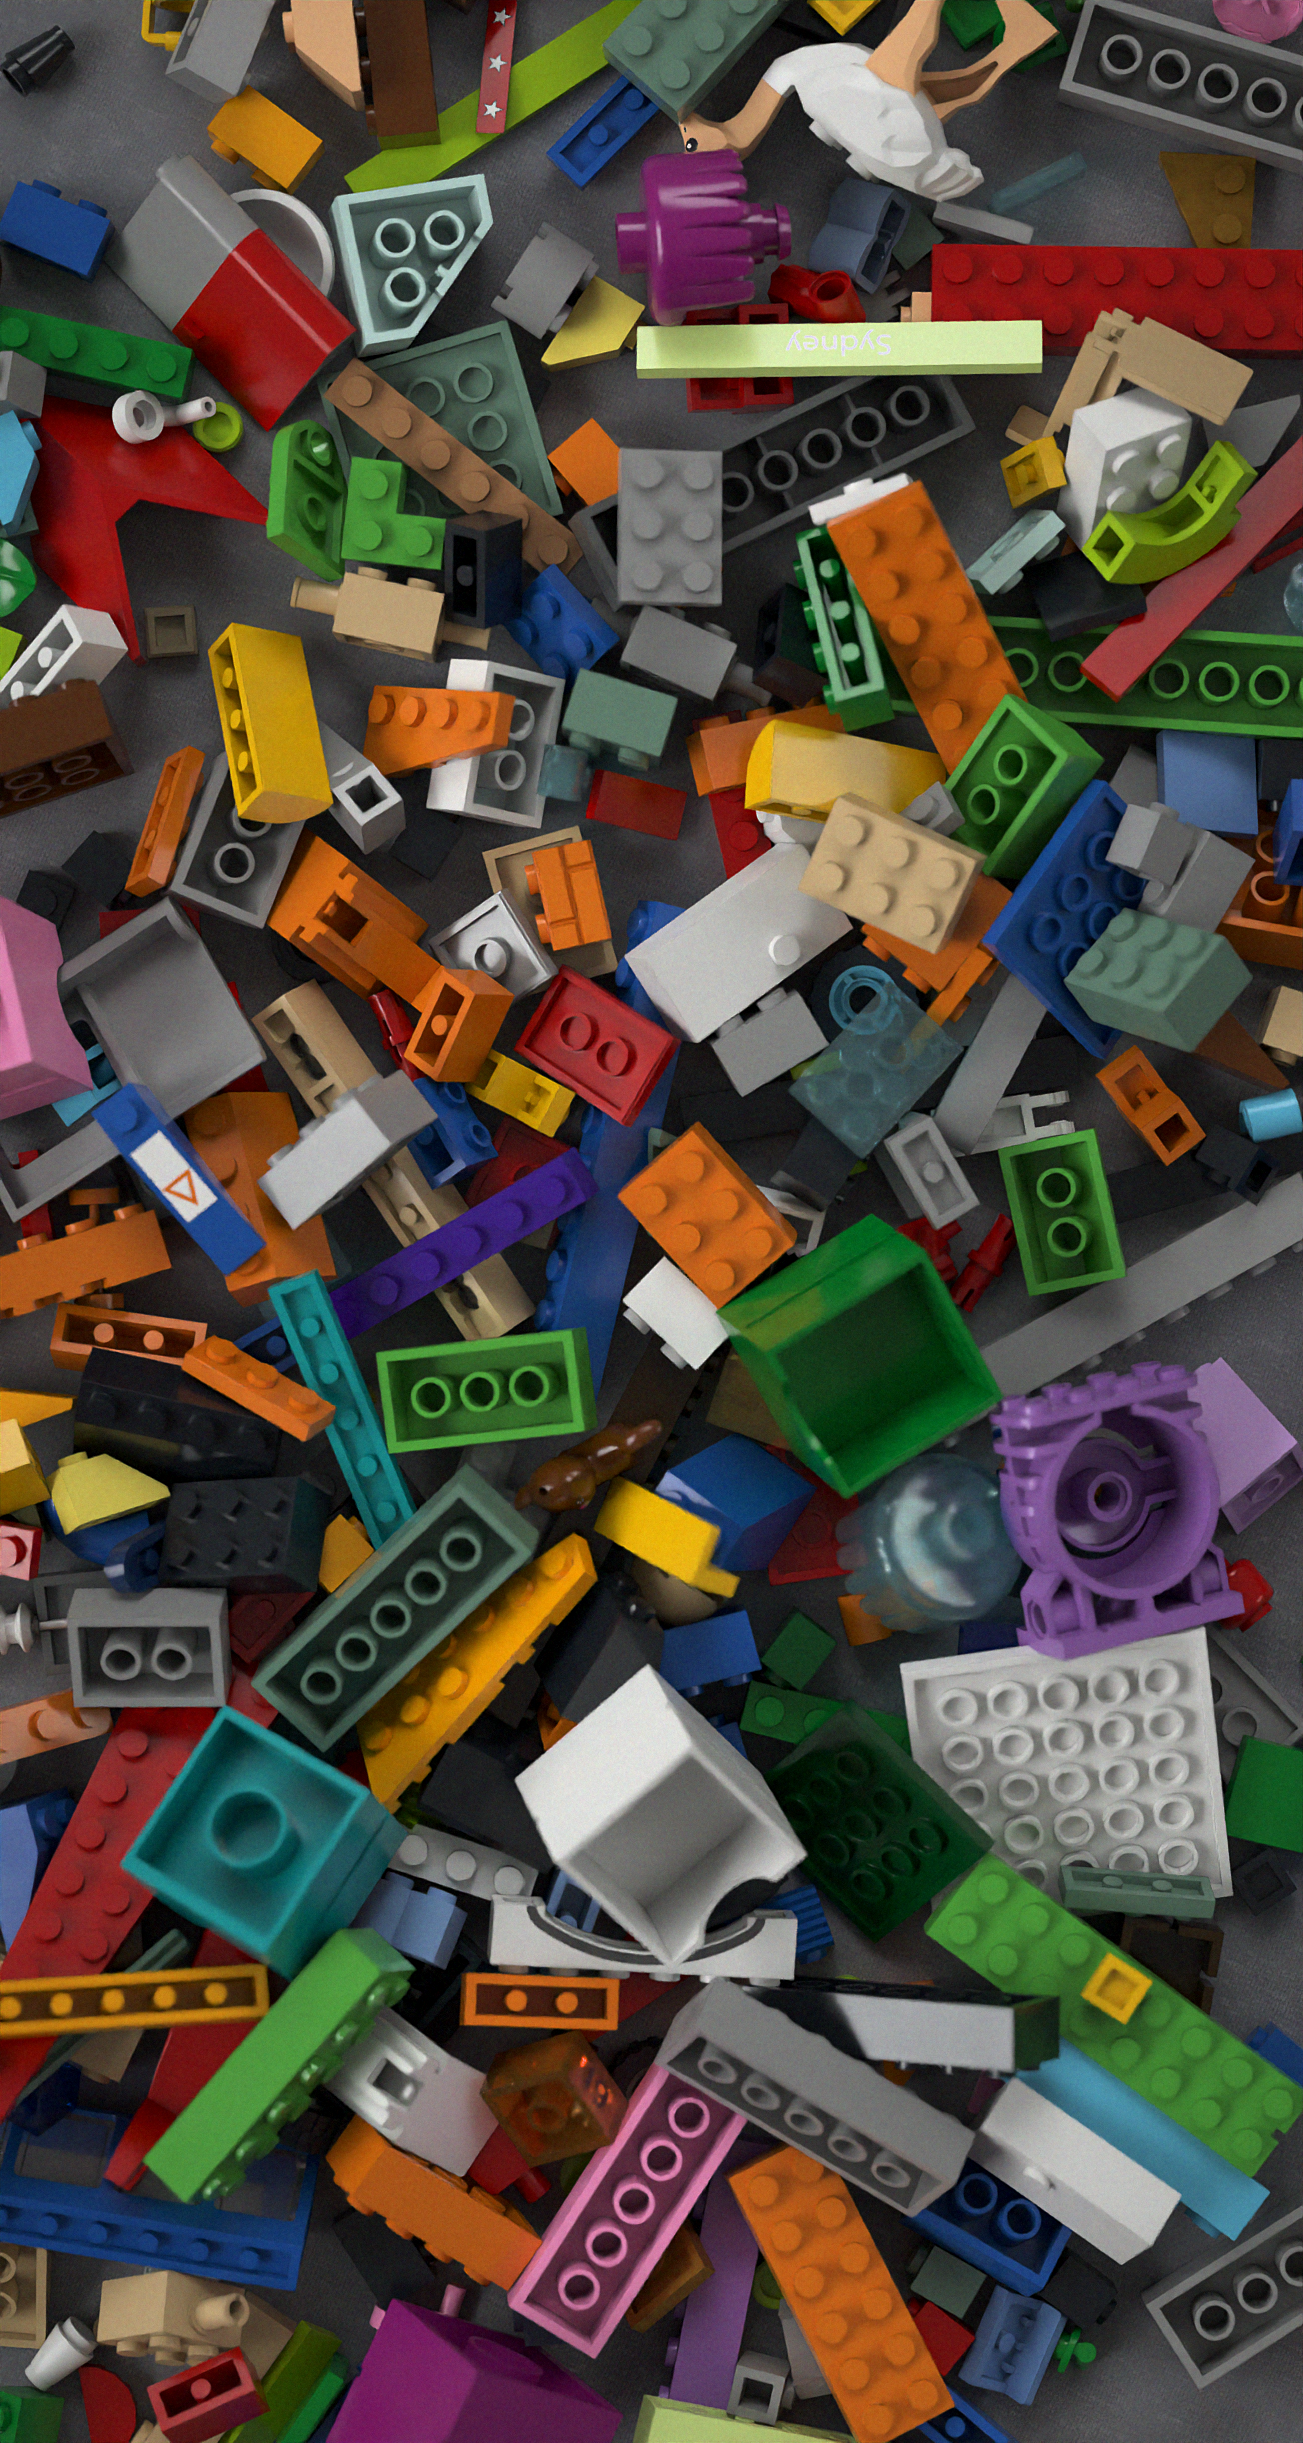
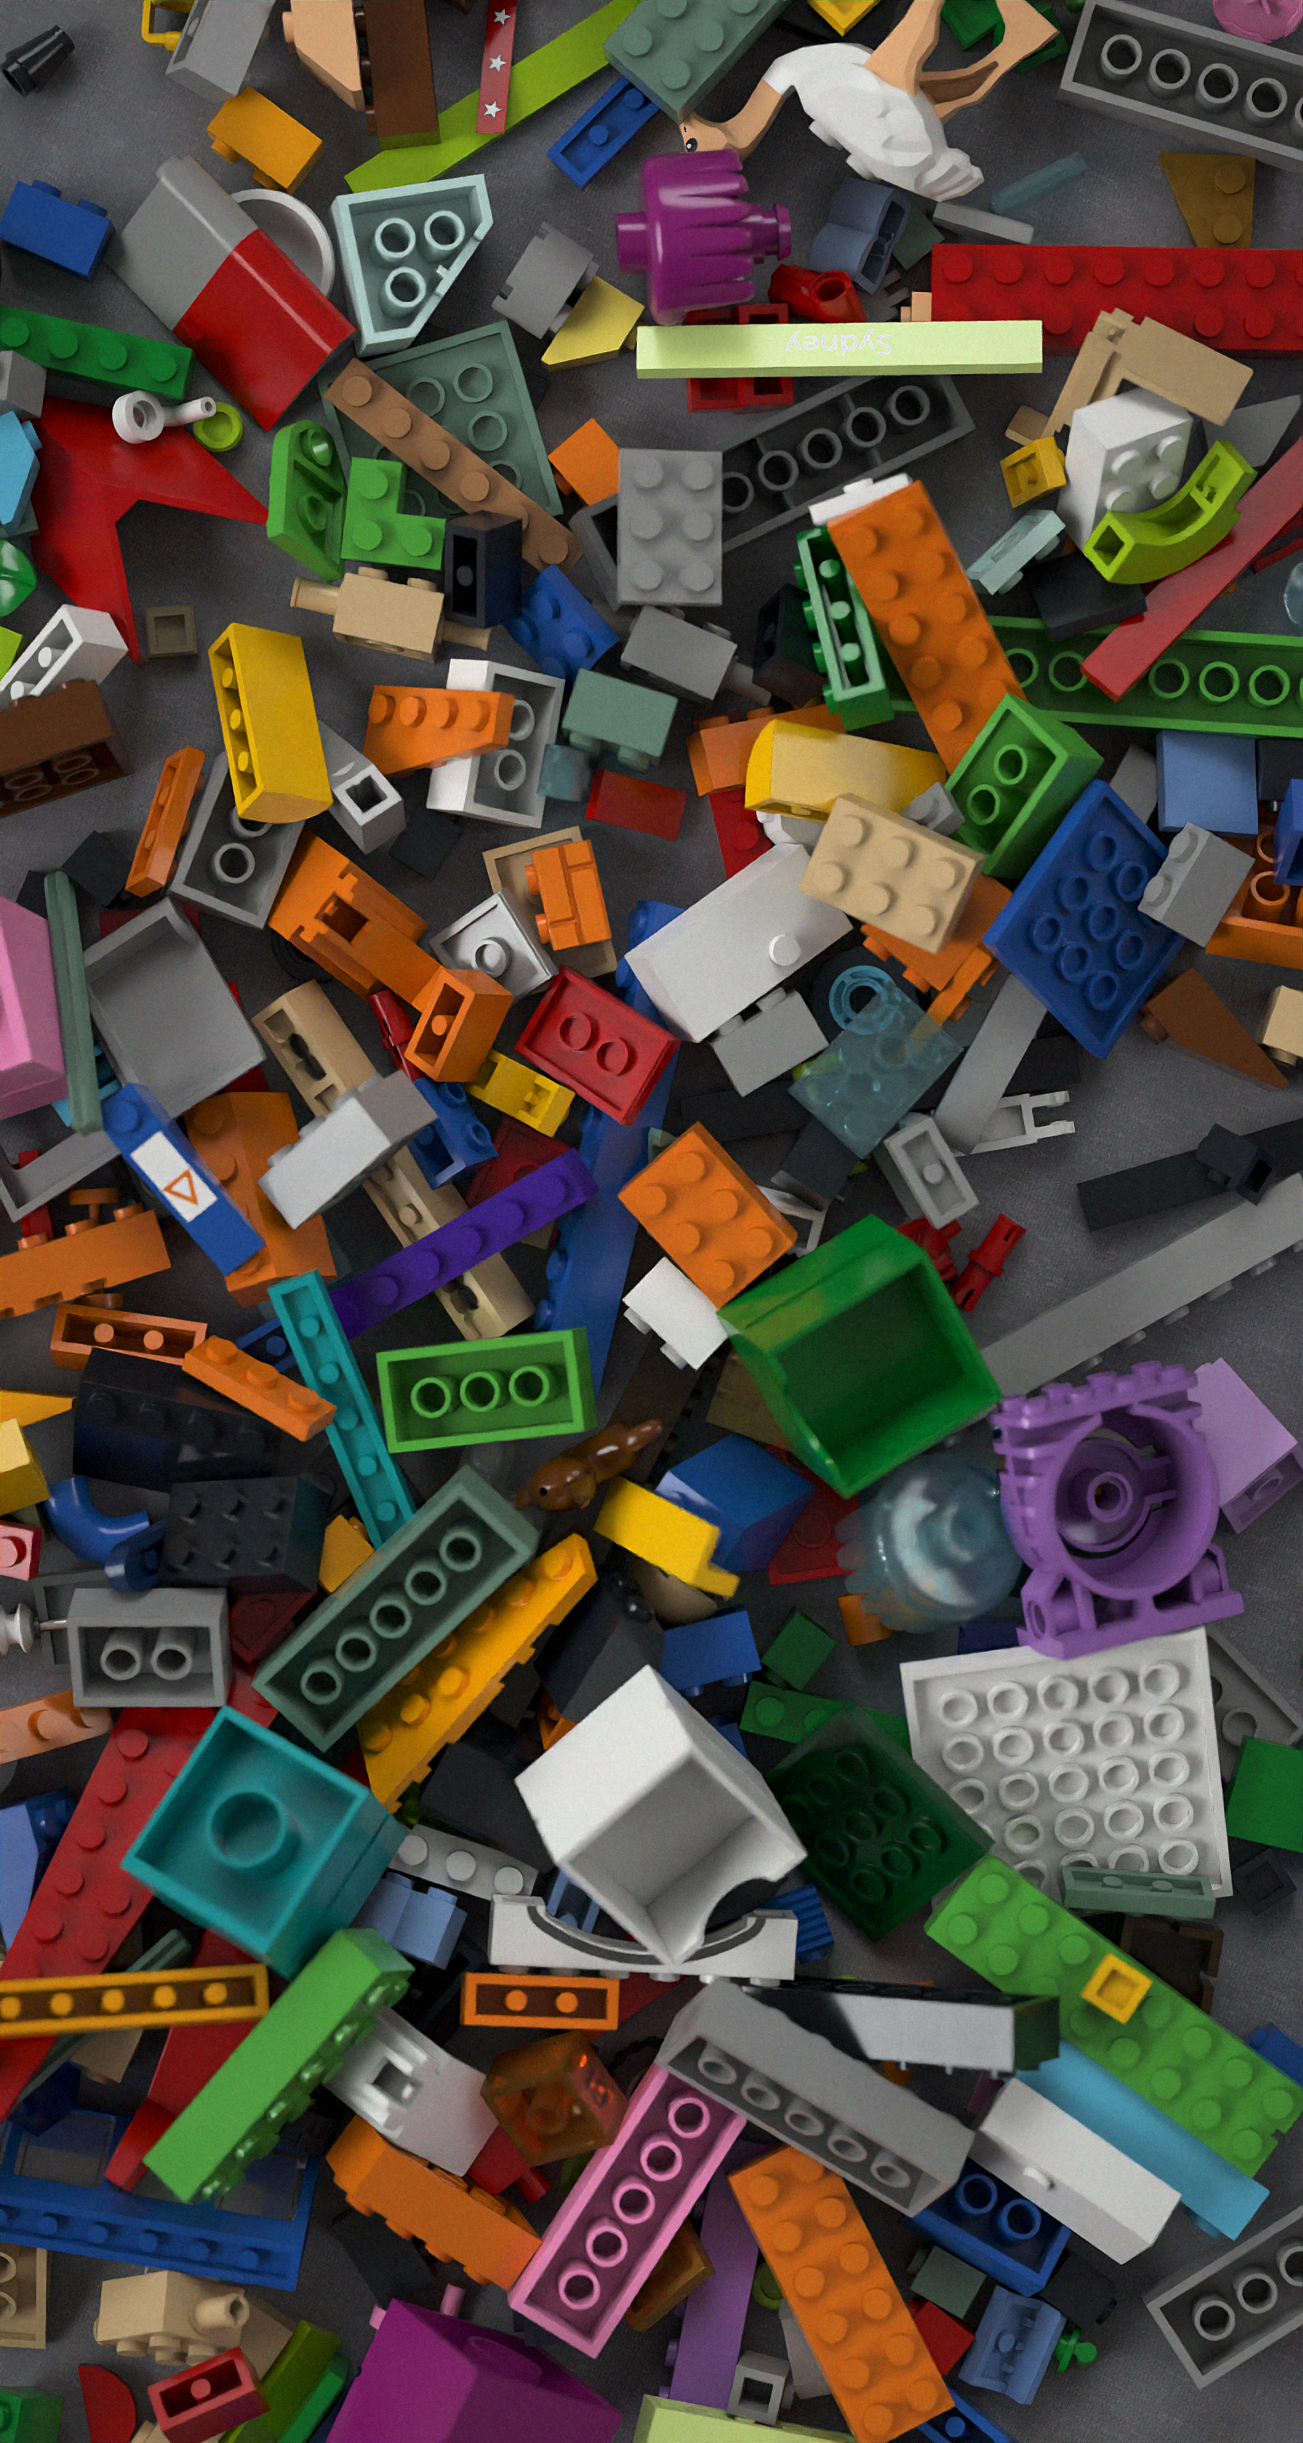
(63, 2352): white cone -> none
(72, 1003): none -> sand green axle
(99, 1491): light yellow slope -> none
(1062, 1212): bright green slope -> none
(1150, 1106): orange brick -> none
(1151, 843): light grey brick -> none
(1158, 979): sand green brick -> none
(1255, 1592): red head -> none
(1270, 1116): medium azure panel -> none

